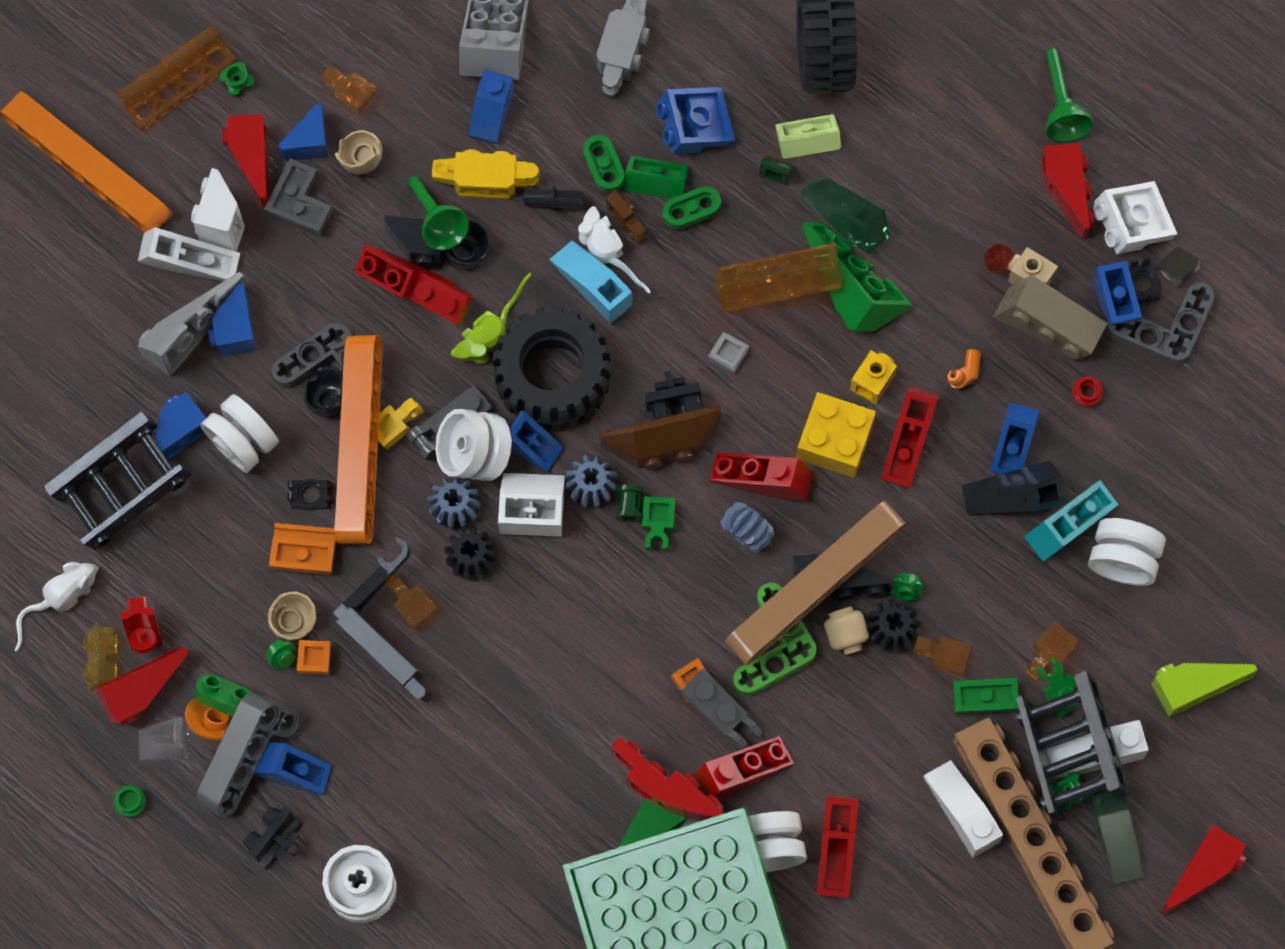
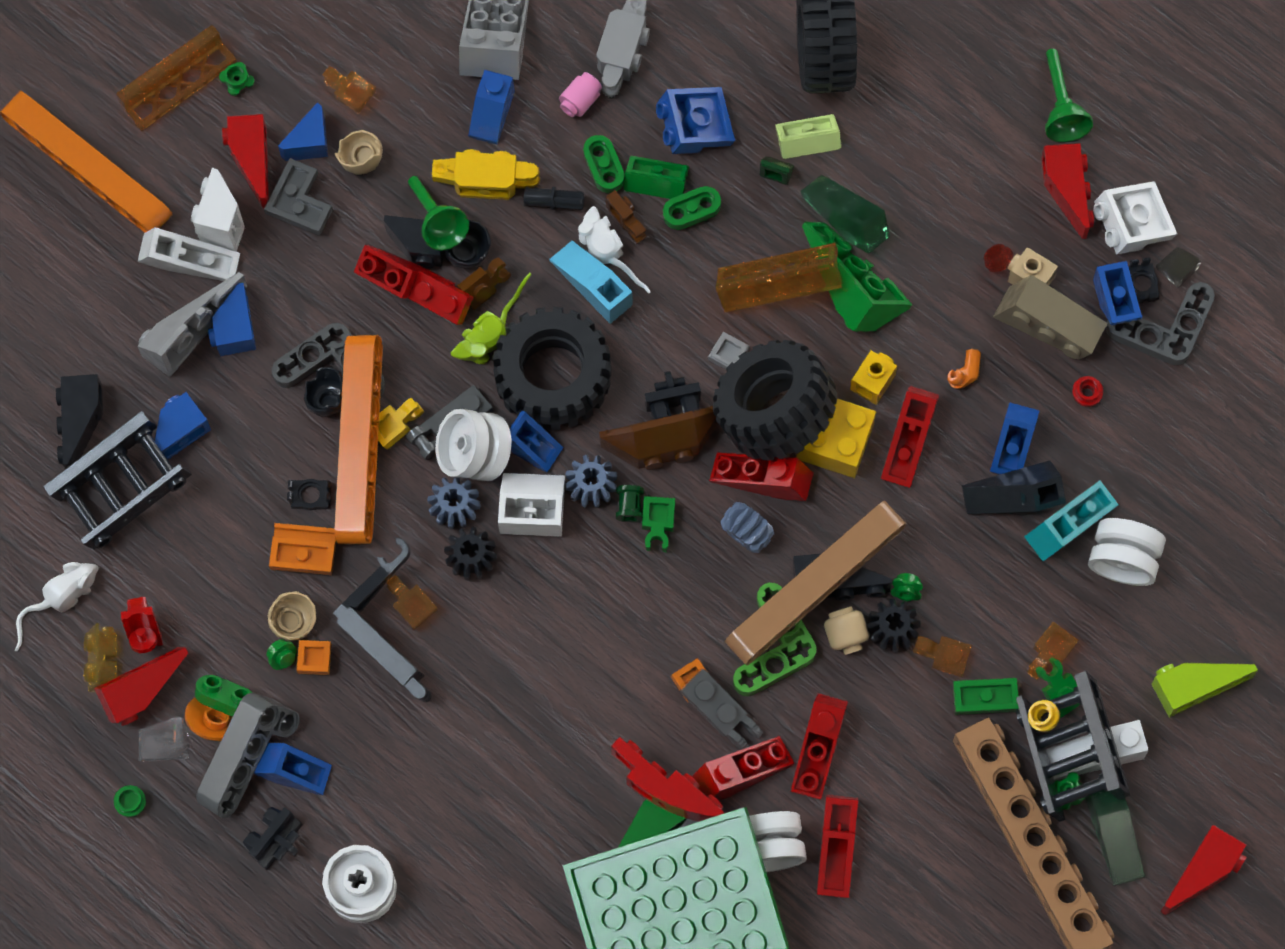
(80, 412): none -> black slope
(239, 433): white wheel -> none
(481, 282): none -> reddish brown plate
(580, 95): none -> bright pink brick
(793, 419): none -> black tyre
(819, 746): none -> red slope
(964, 809): white slope -> none
(1037, 710): none -> yellow plate

